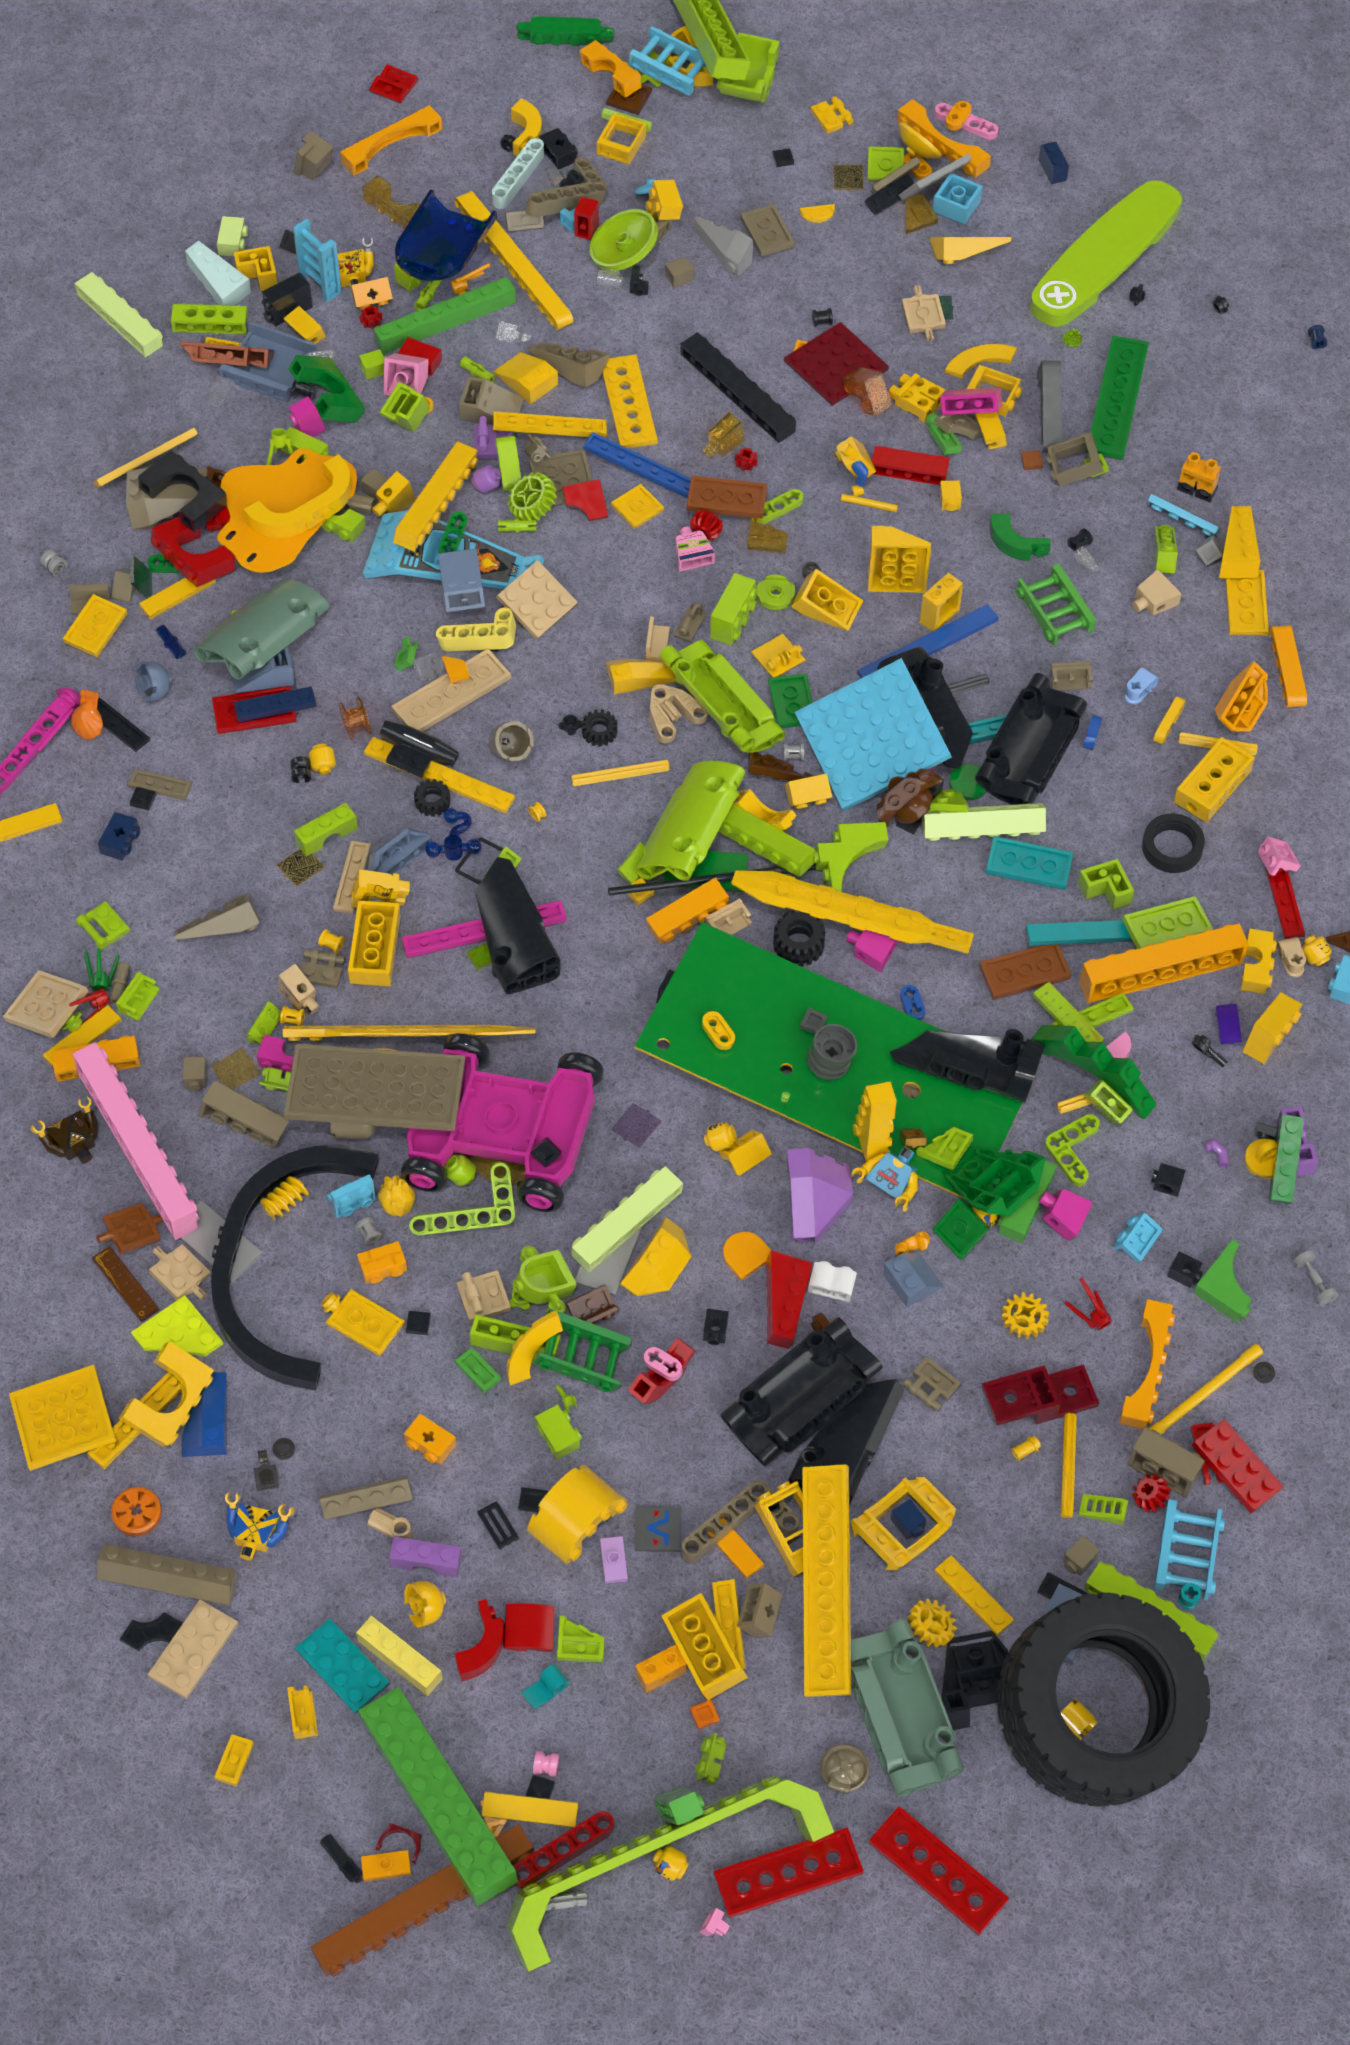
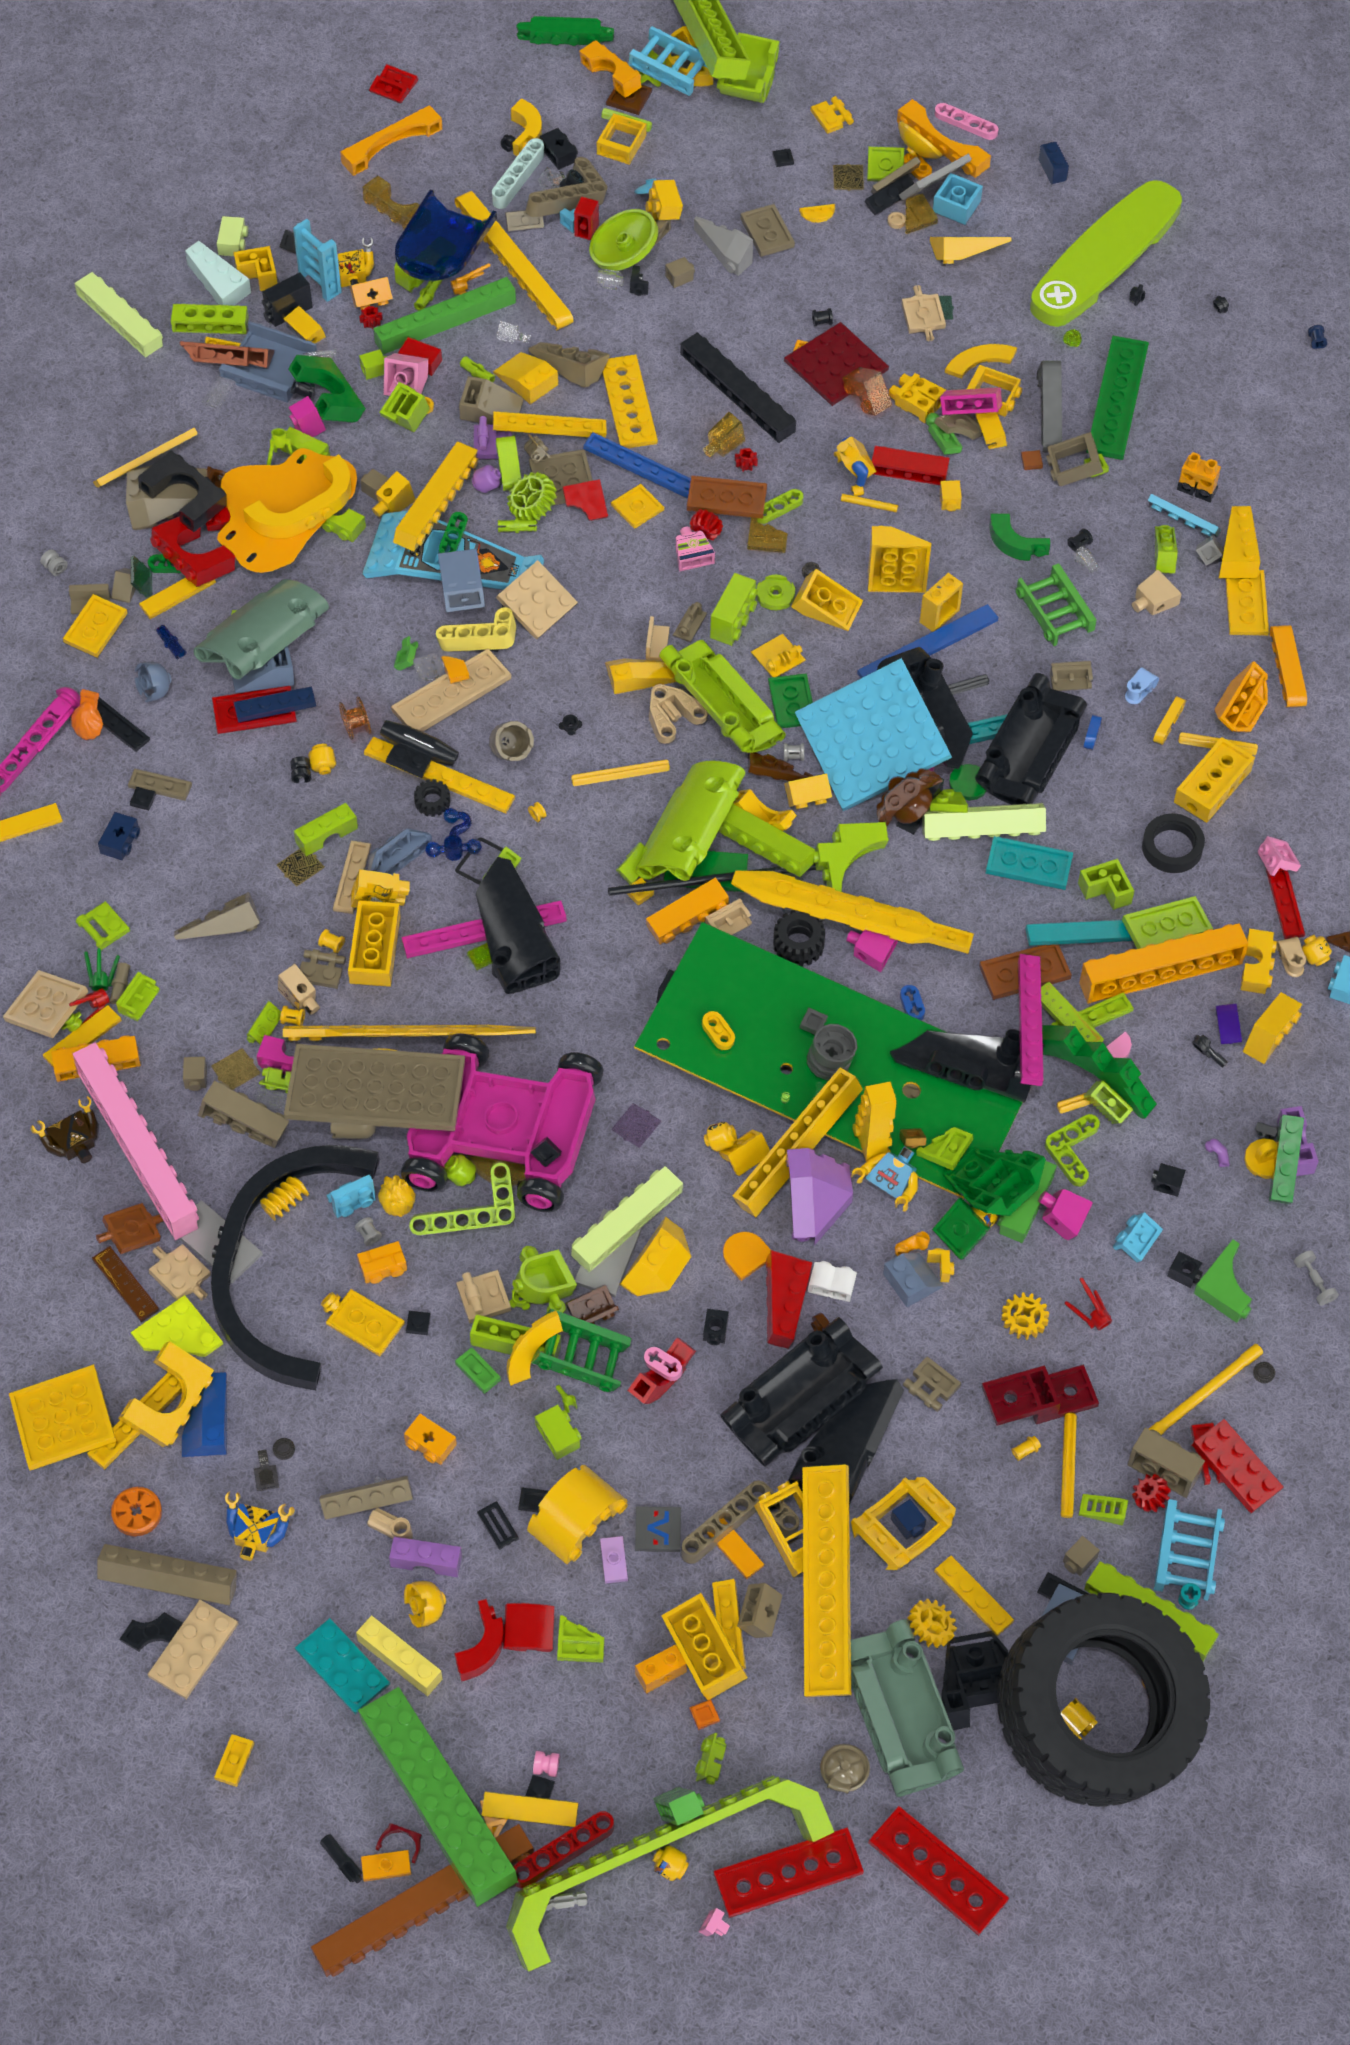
(302, 1712): yellow hinge -> none
(313, 156): dark tan plate -> none
(360, 503): dark tan piece -> none
(551, 1683): teal panel -> none
(599, 737): black tyre -> none
(803, 1133): none -> yellow brick
(896, 220): none -> tan tile
(943, 1257): none -> yellow bracket
(958, 115): light orange plate -> none
(1030, 1020): none -> dark pink plate
(1137, 1408): light orange arch -> none

